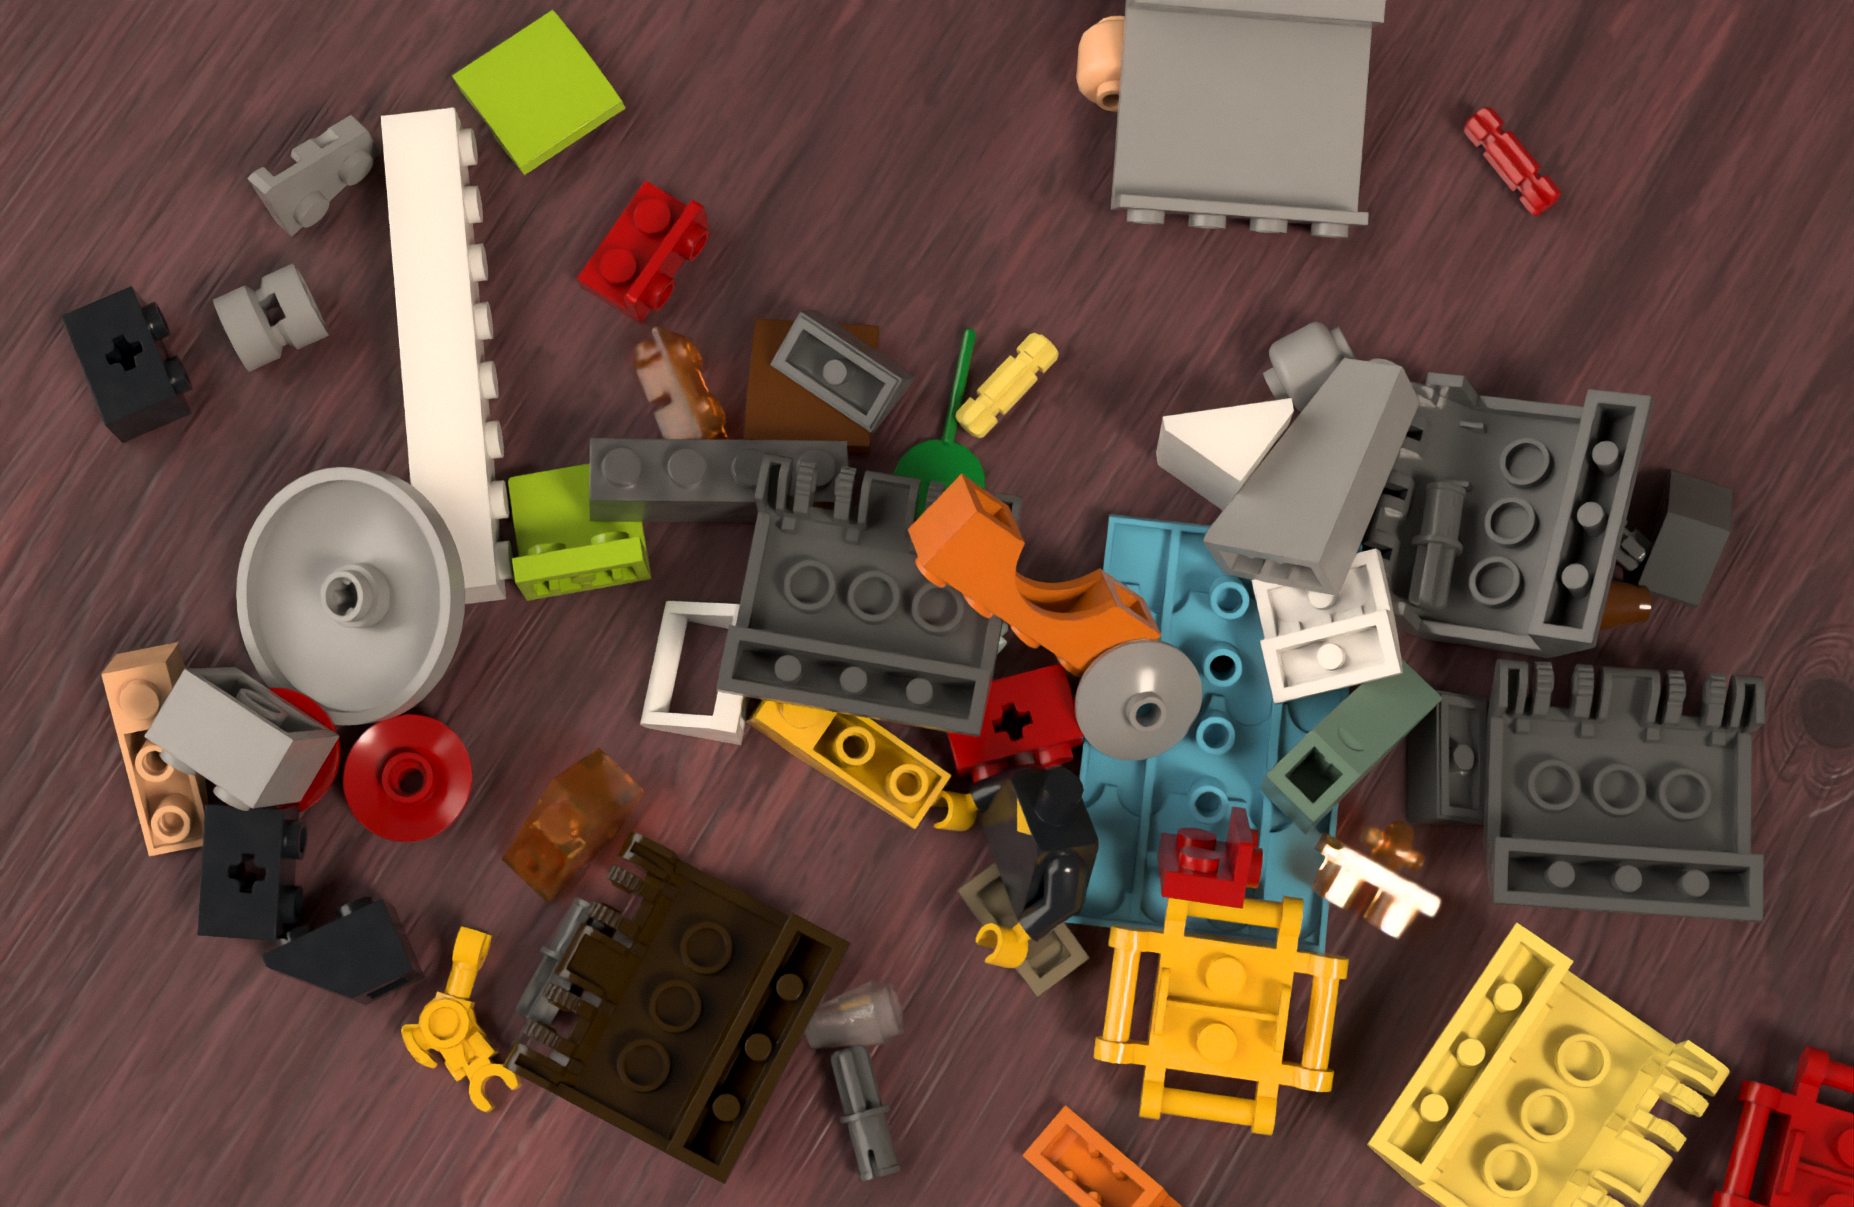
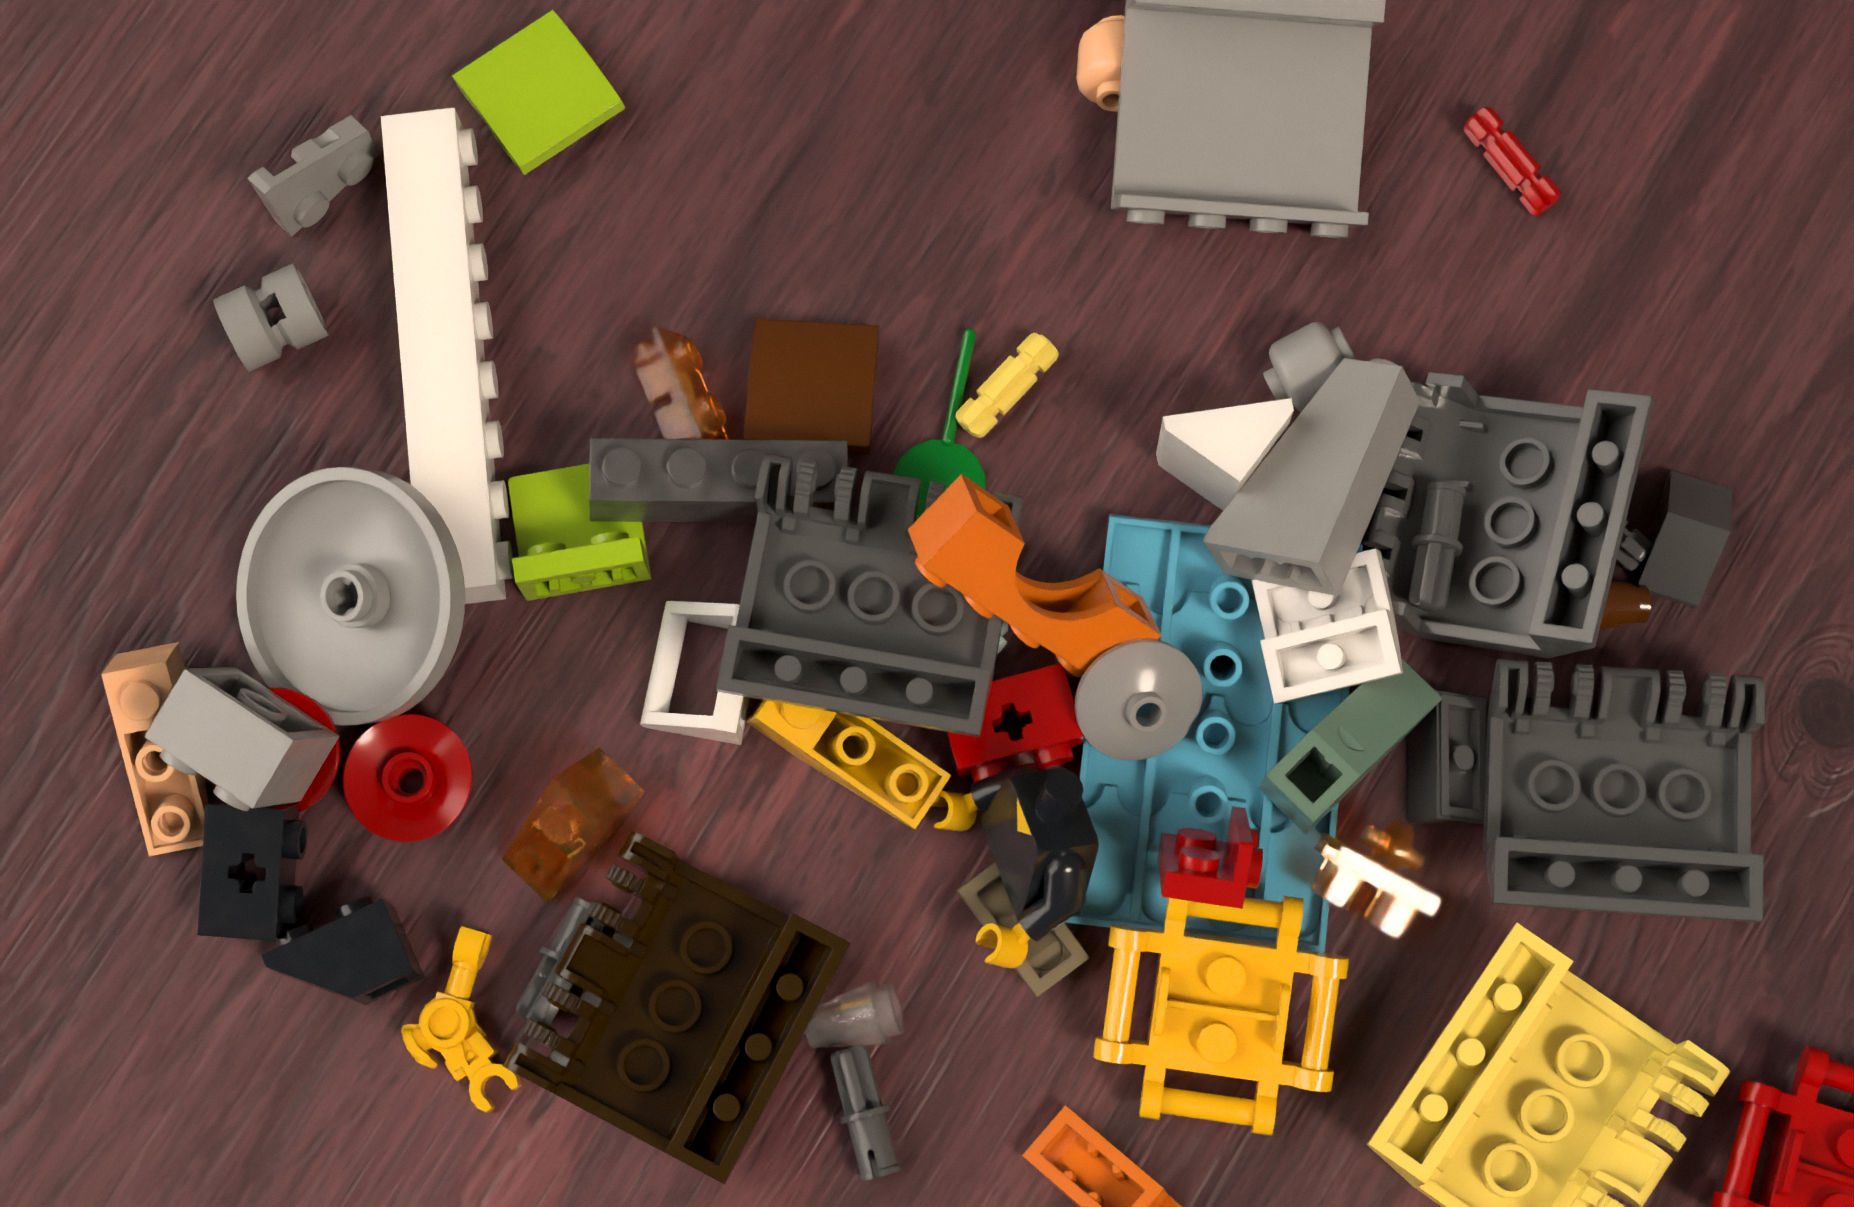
(105, 339): black brick -> none
(645, 251): red bracket -> none
(841, 369): dark grey slope -> none

